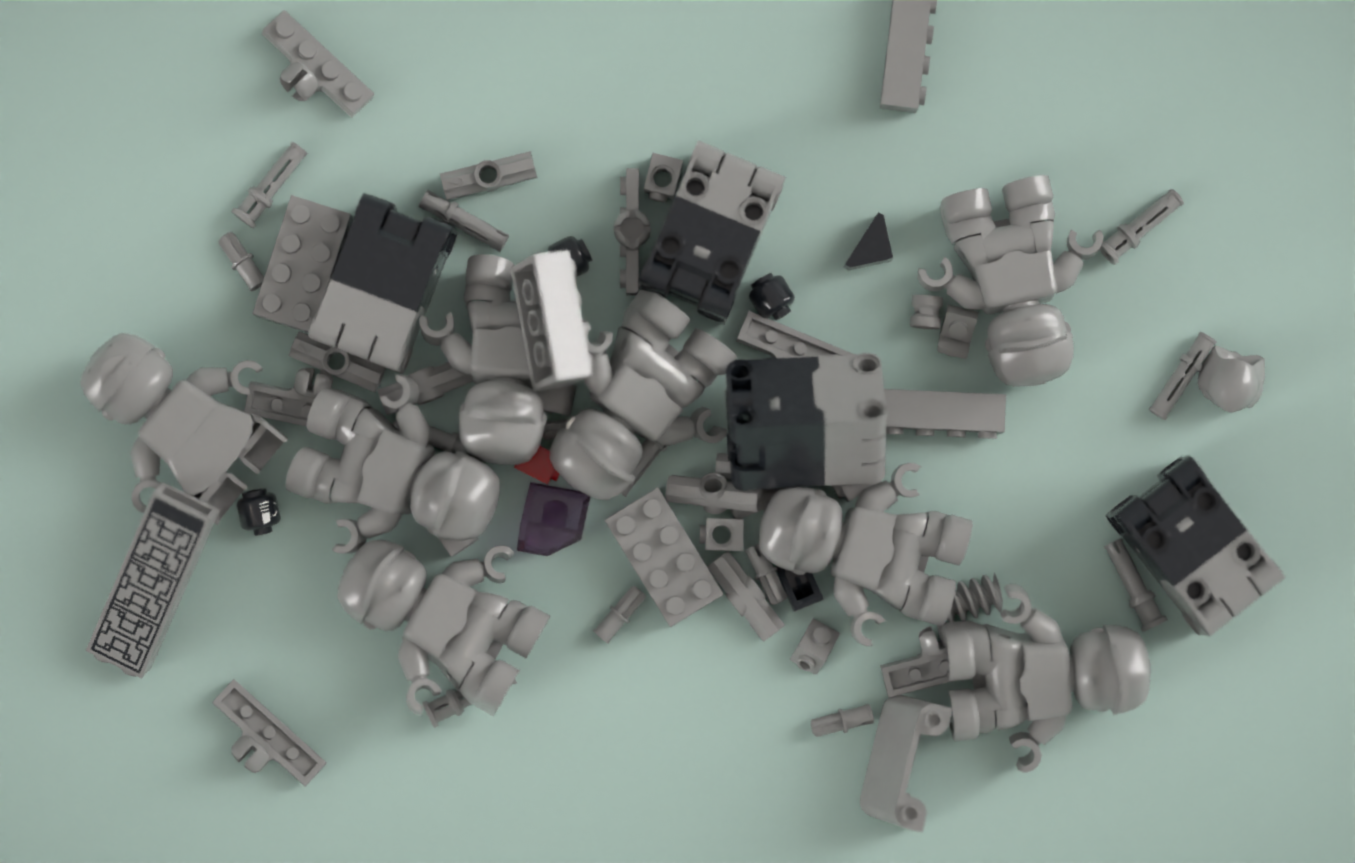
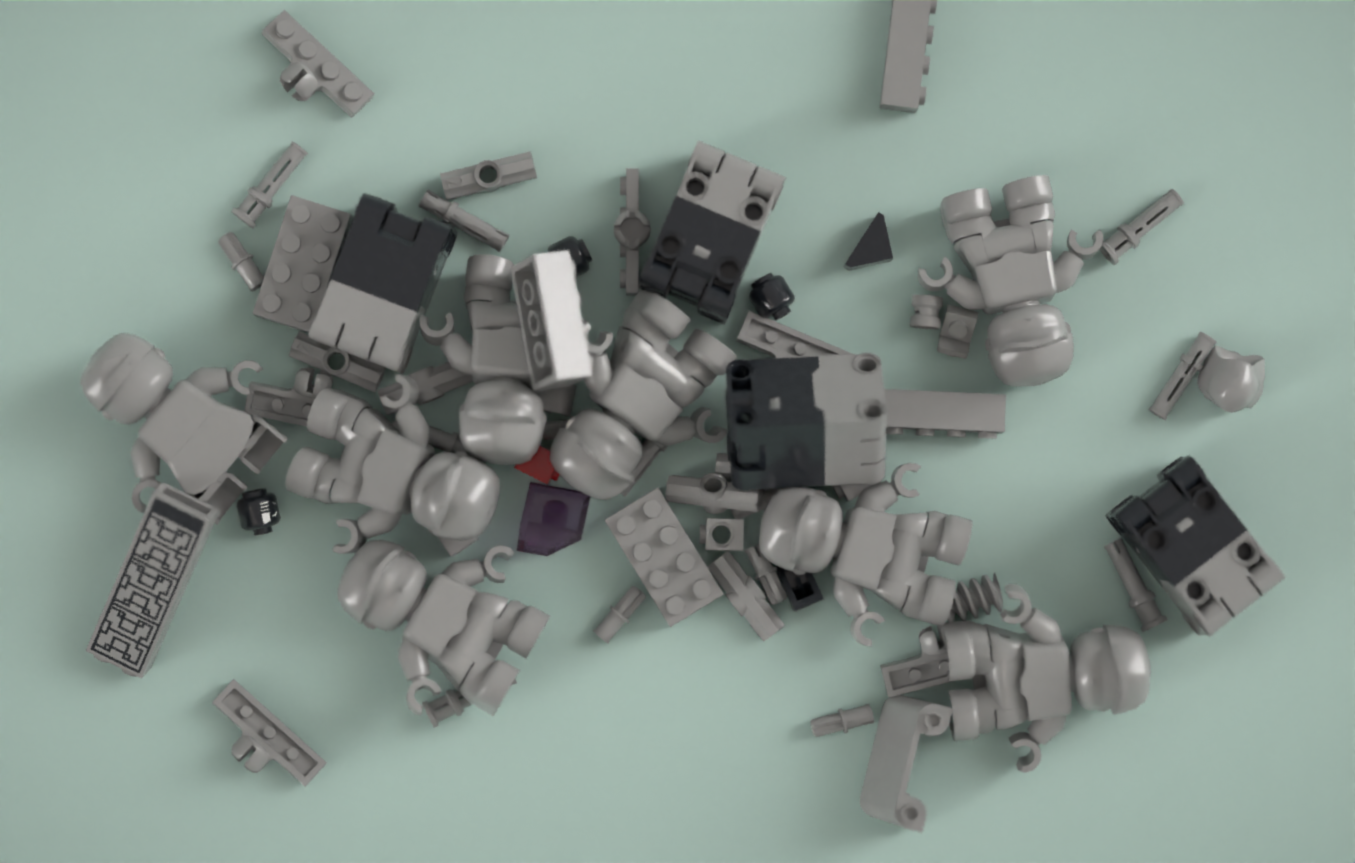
(666, 164): light grey brick -> none
(814, 647): light grey bracket -> none

